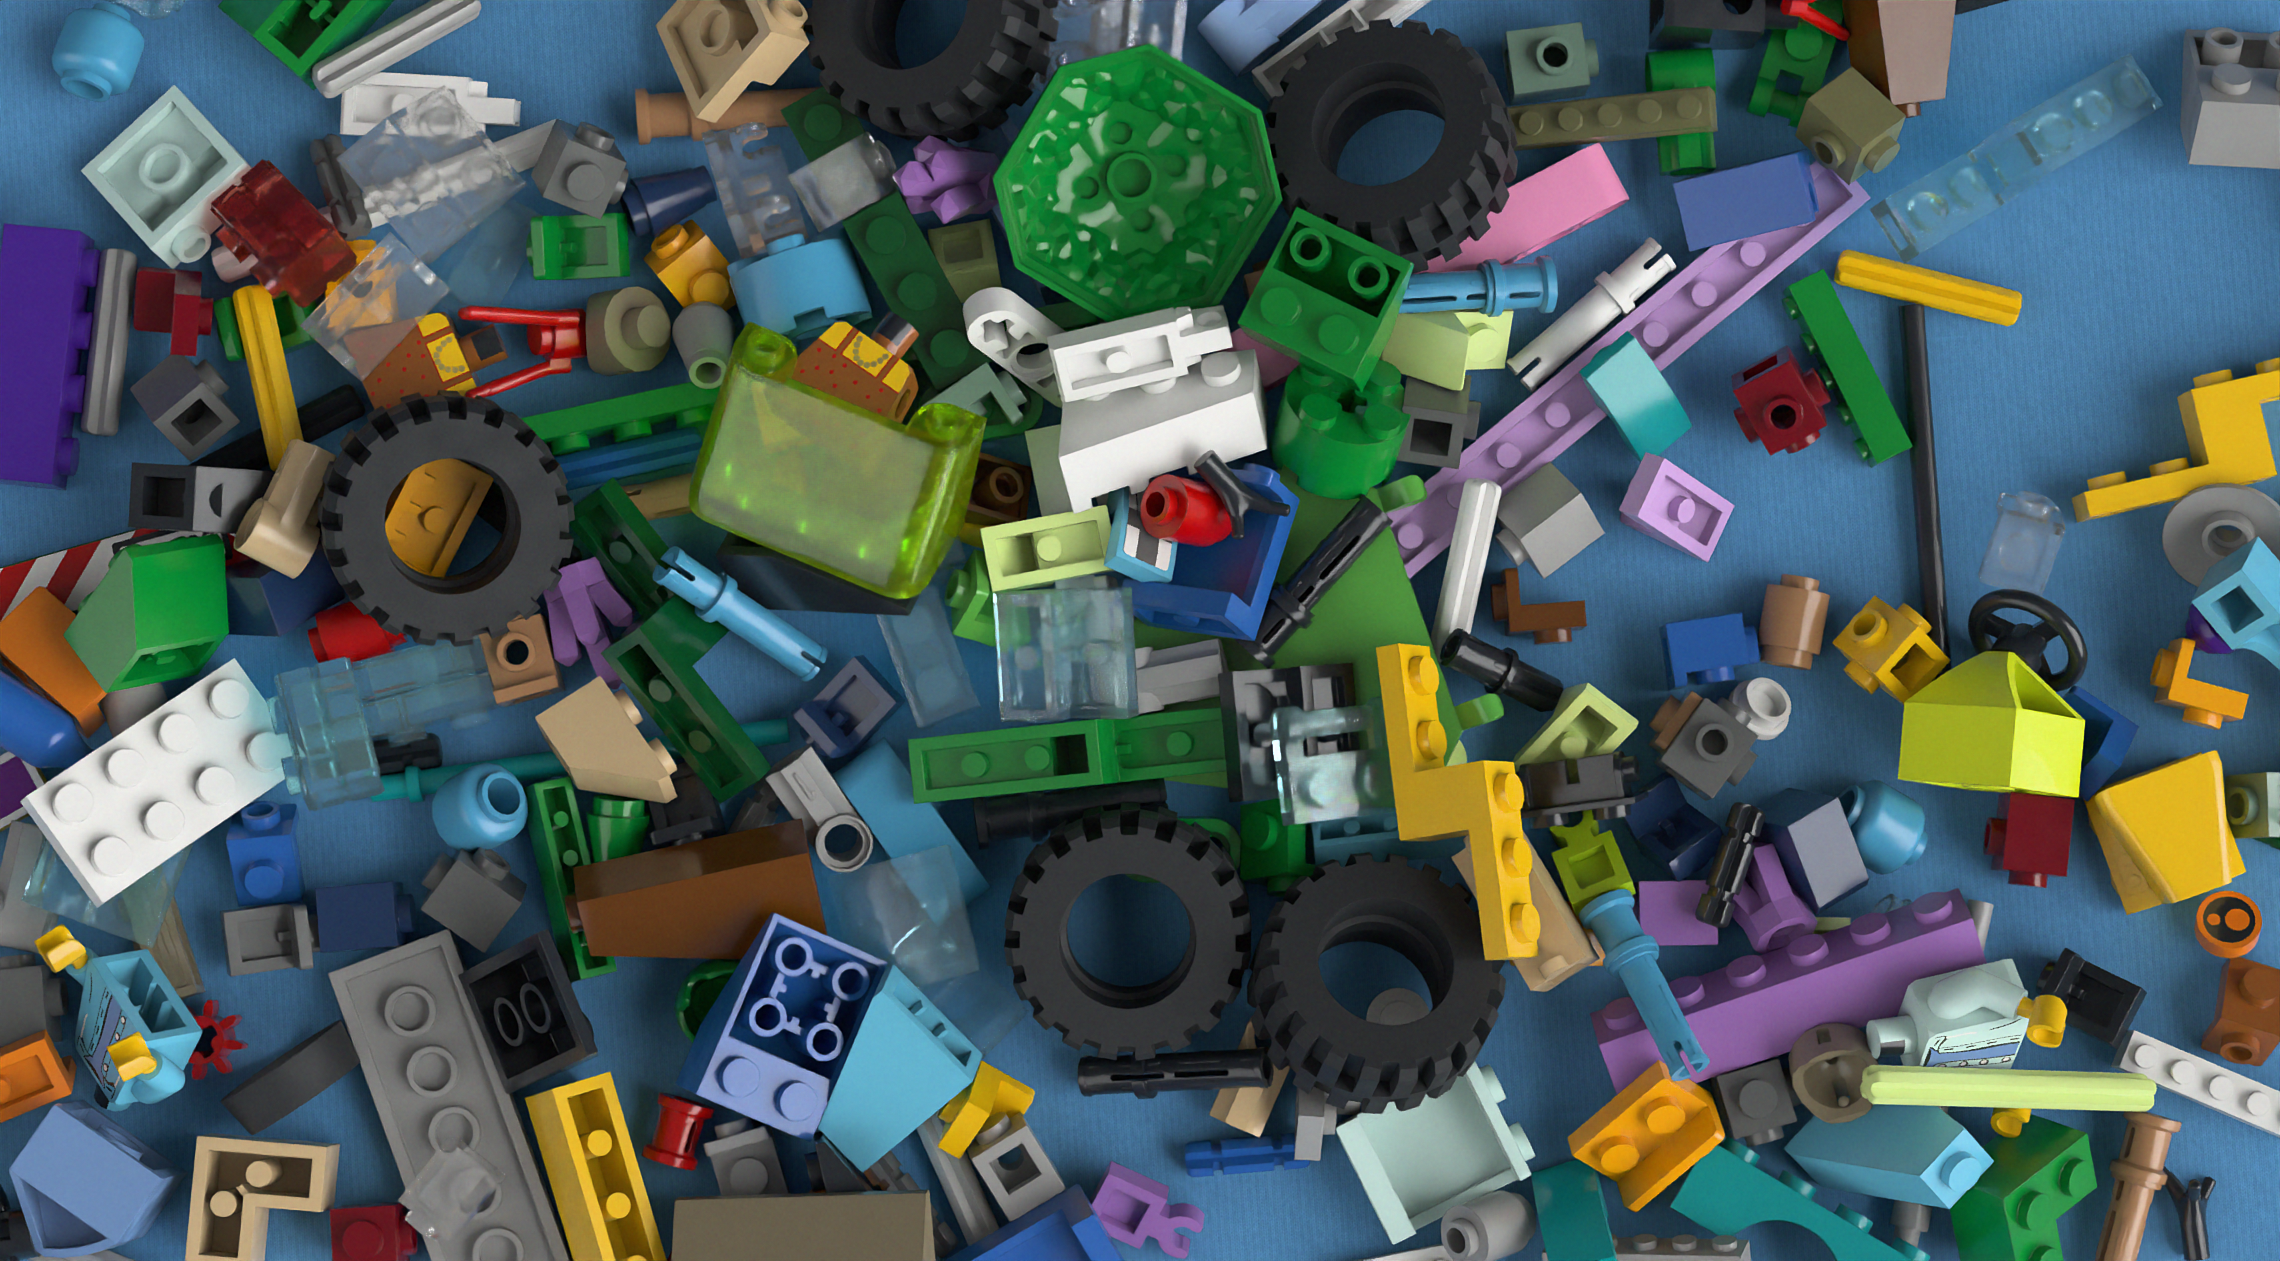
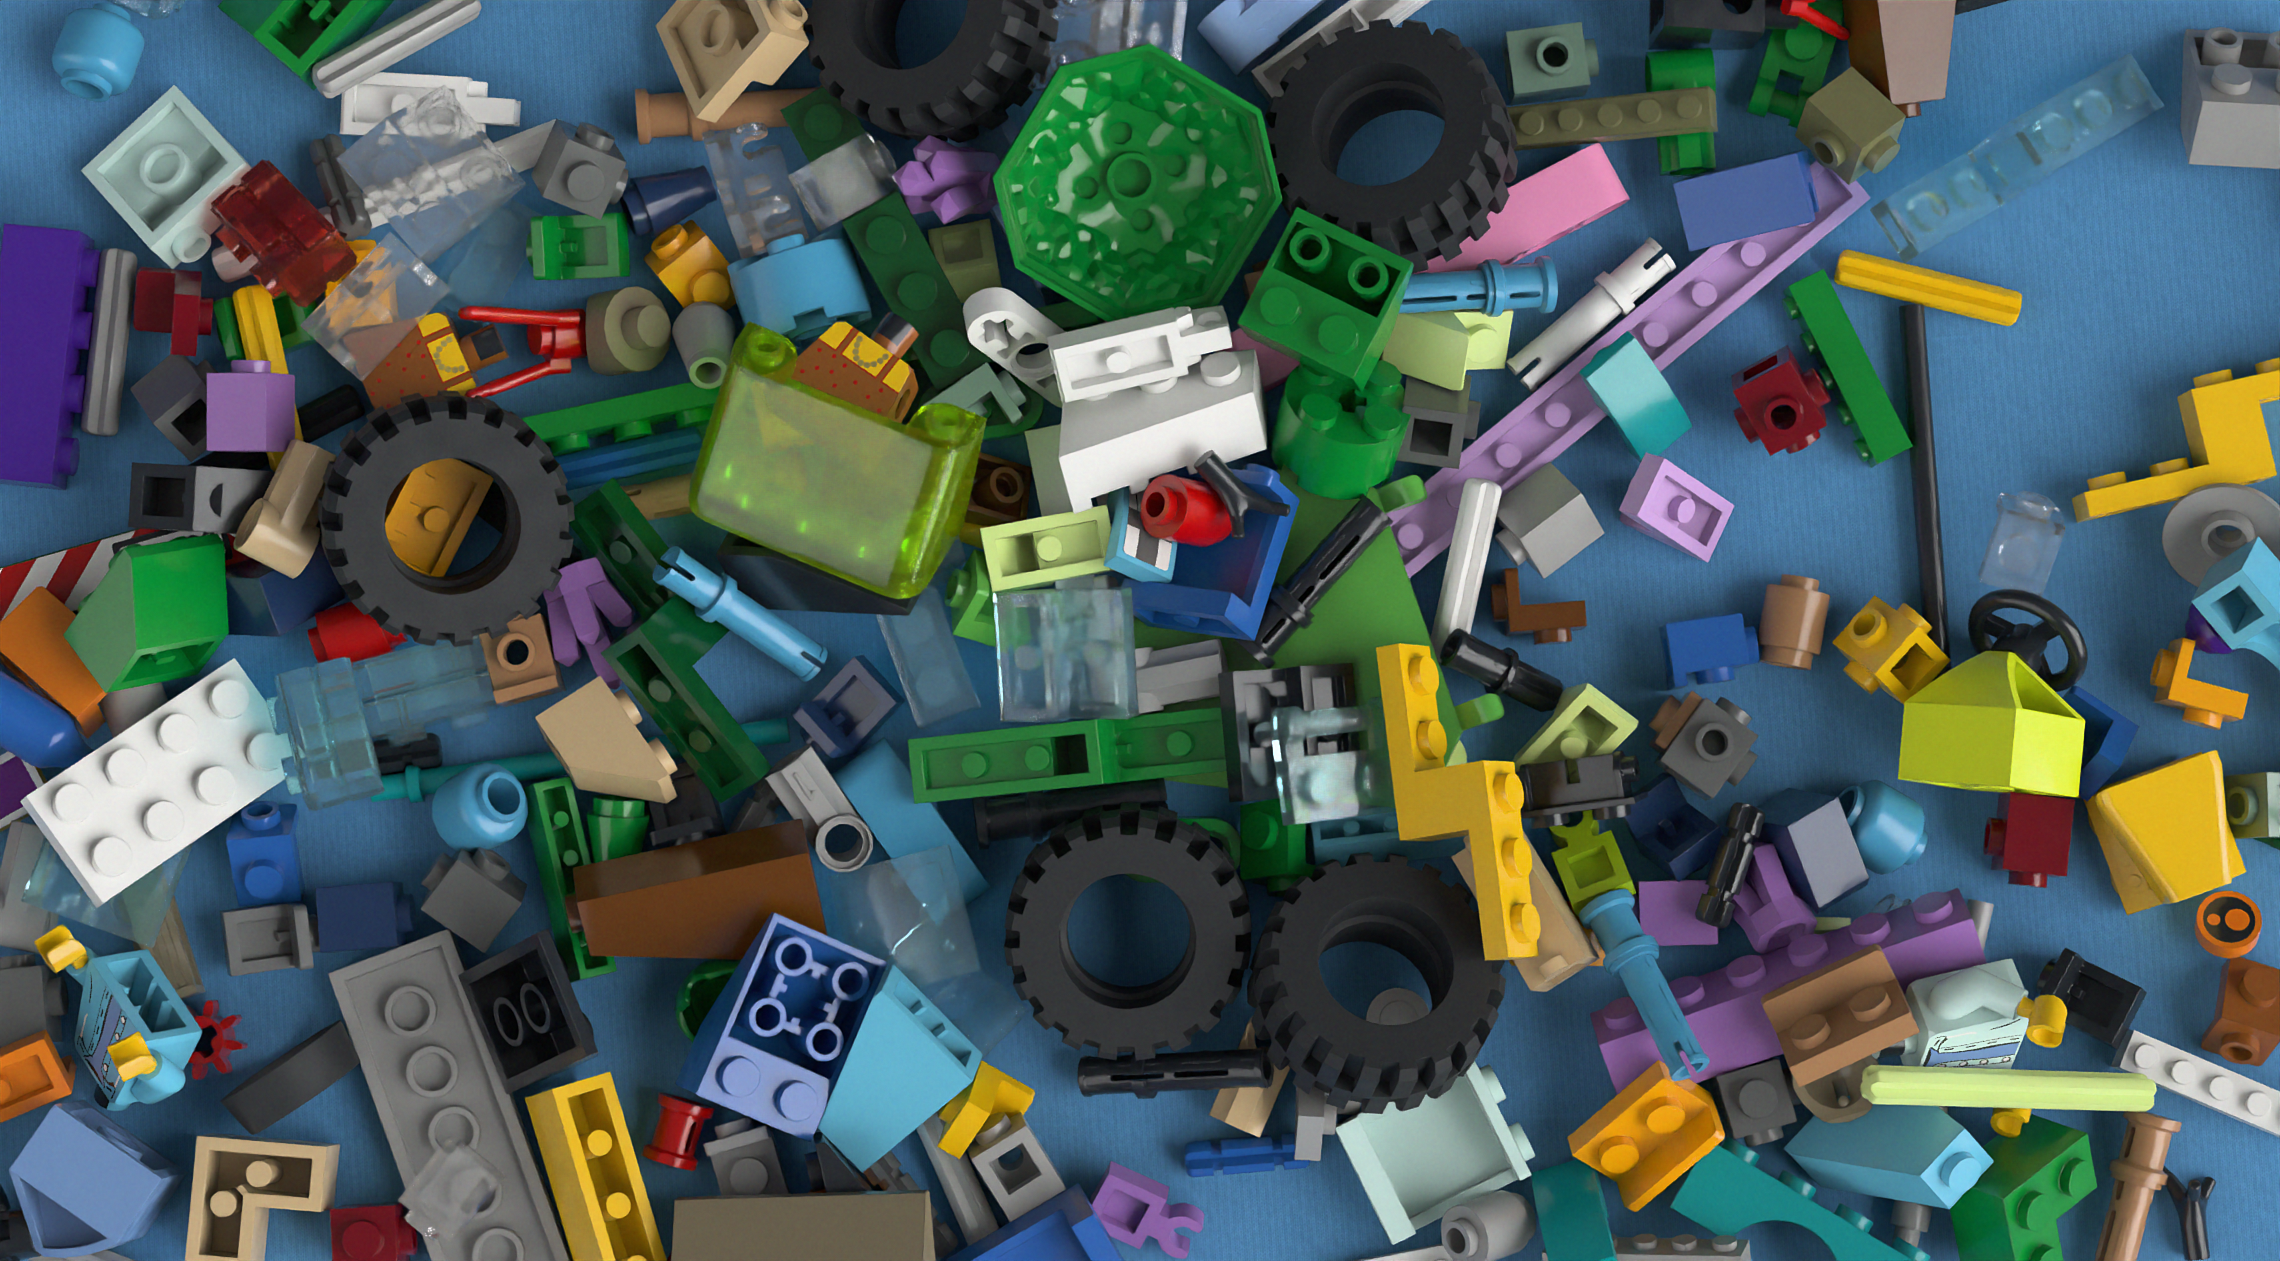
(250, 408): none -> medium lavender brick
(1766, 705): white plate -> none
(1839, 1014): none -> medium nougat bracket

